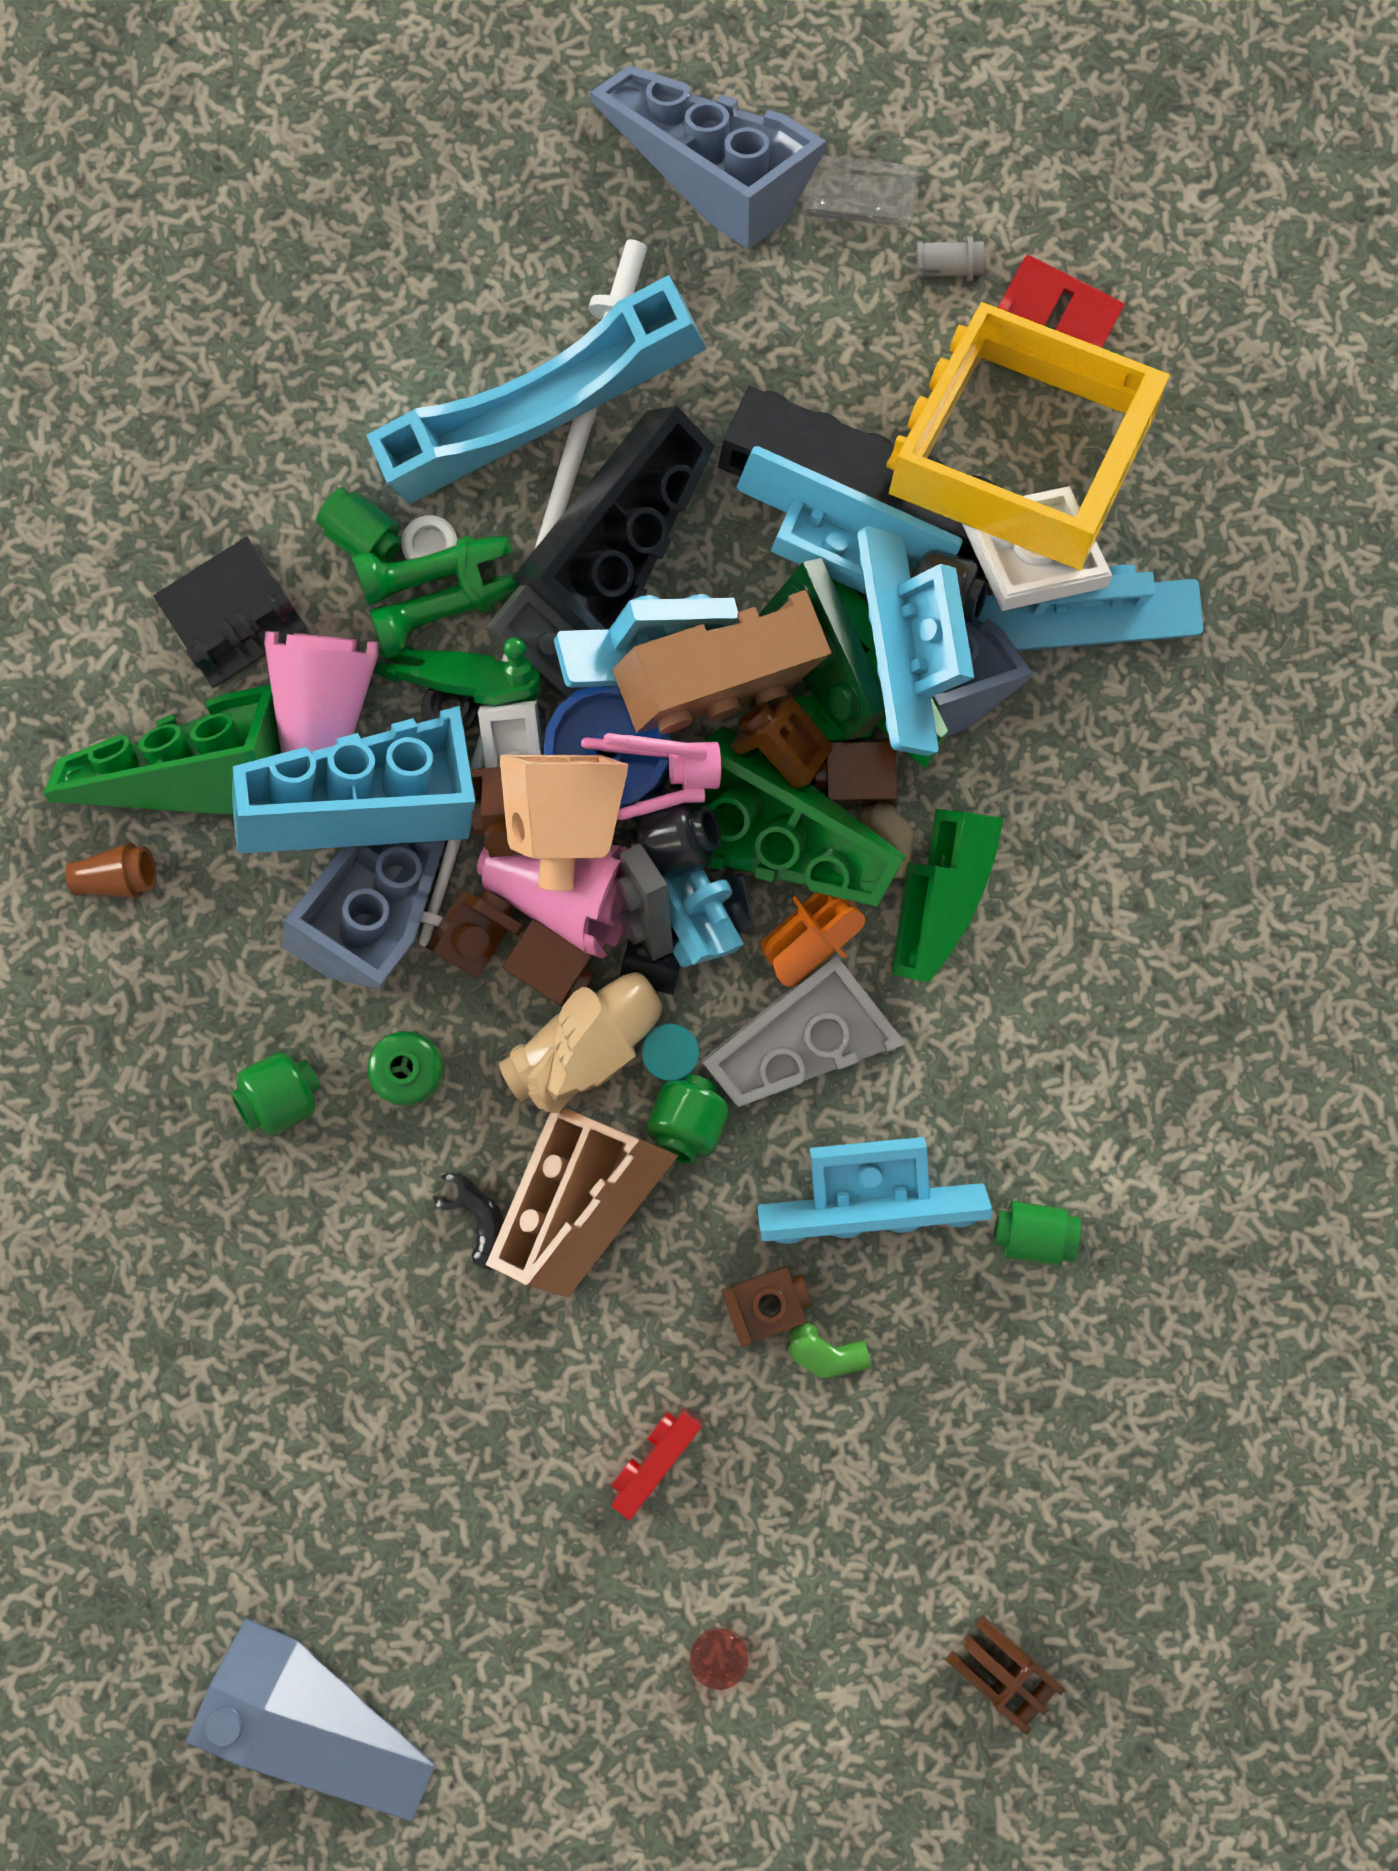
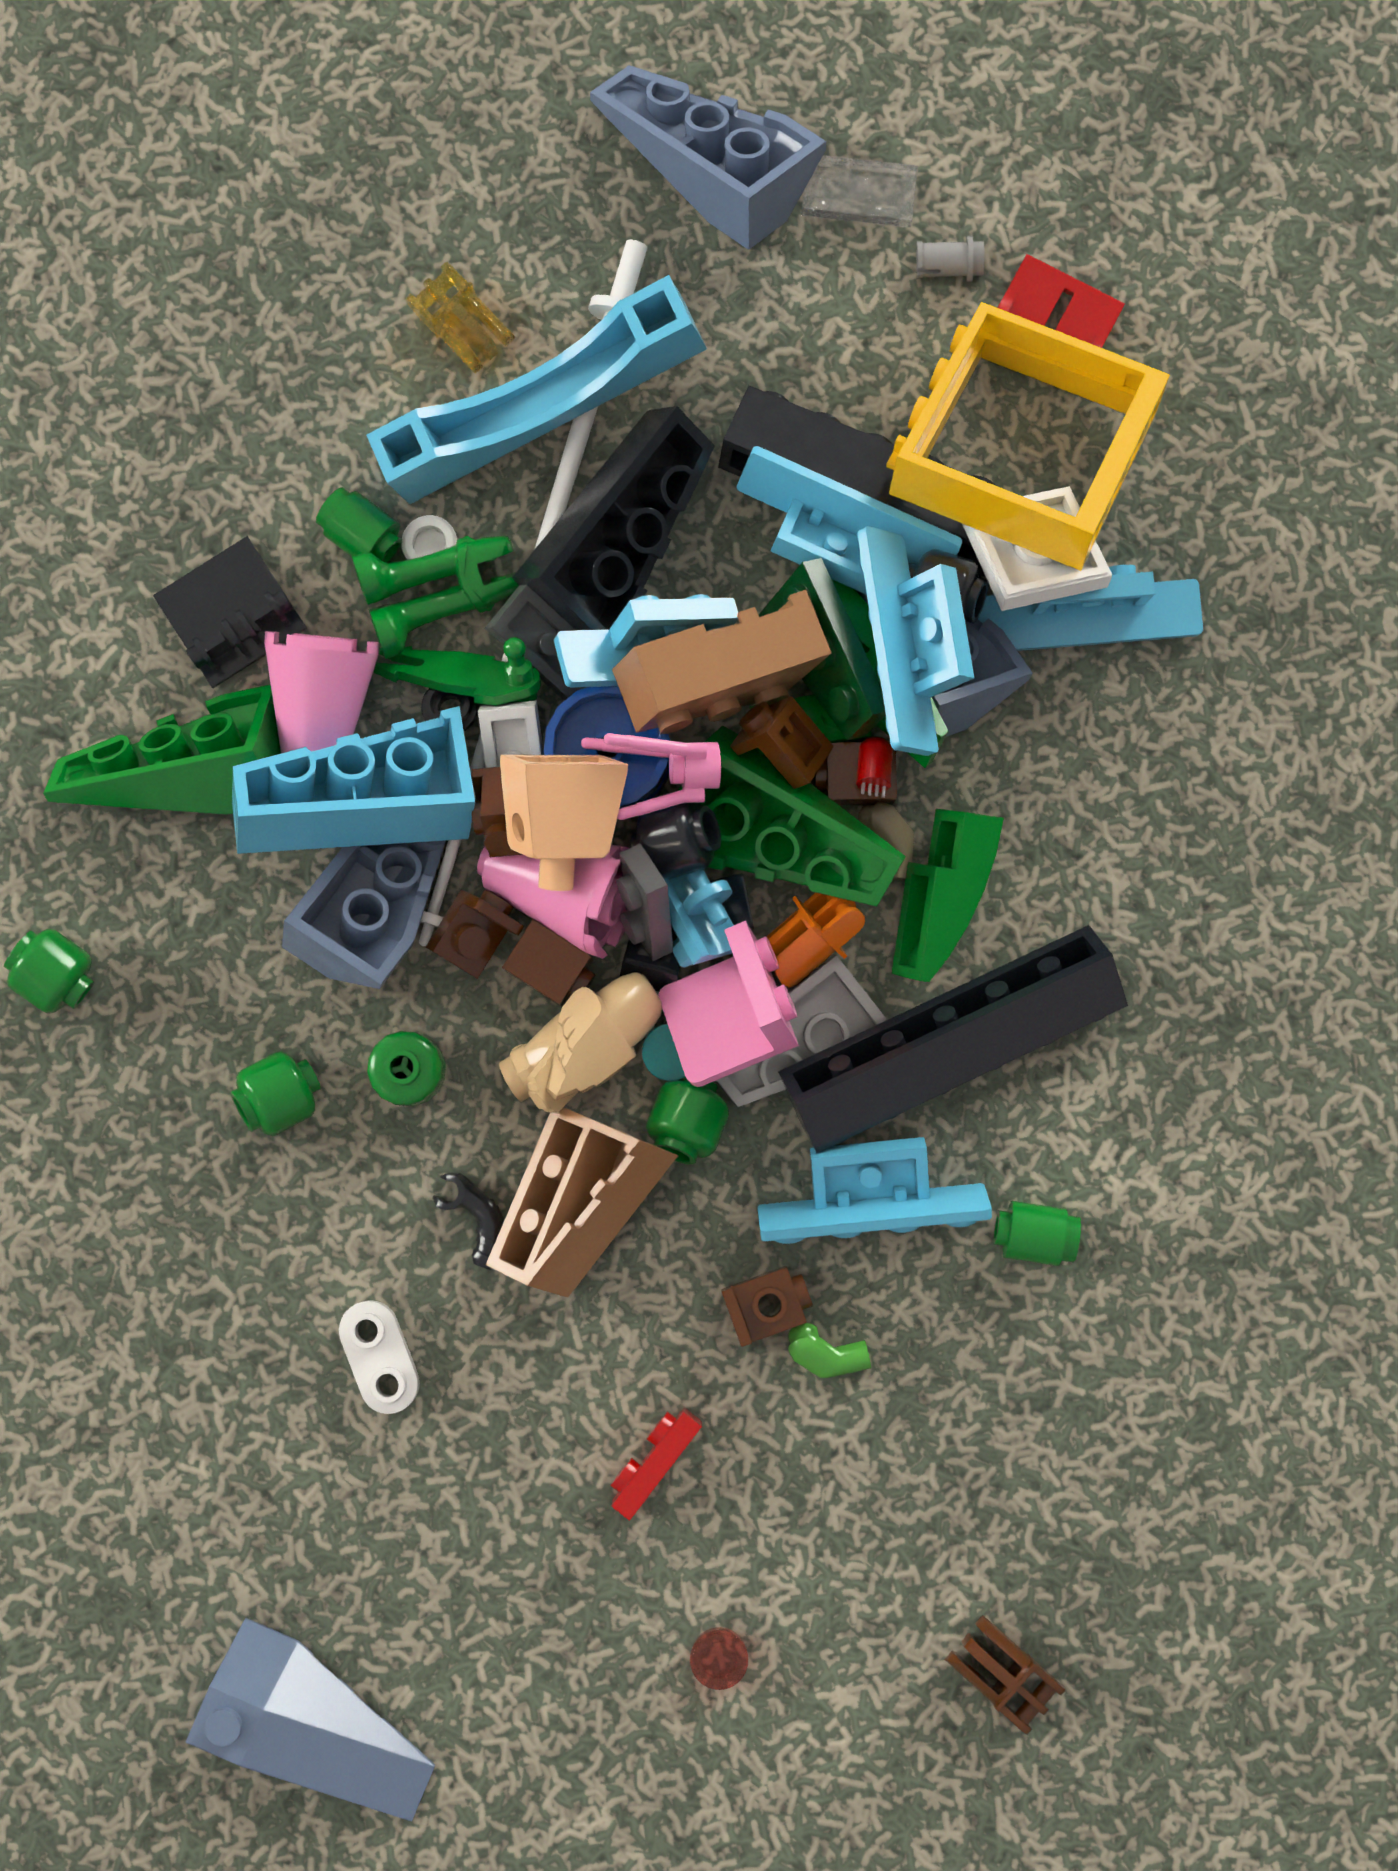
(49, 971): none -> green head
(115, 872): dark orange cone -> none
(382, 1356): none -> white plate
(457, 313): none -> clear yellow arm
(730, 1011): none -> bright pink bracket
(874, 766): none -> red piece
(954, 1038): none -> black brick

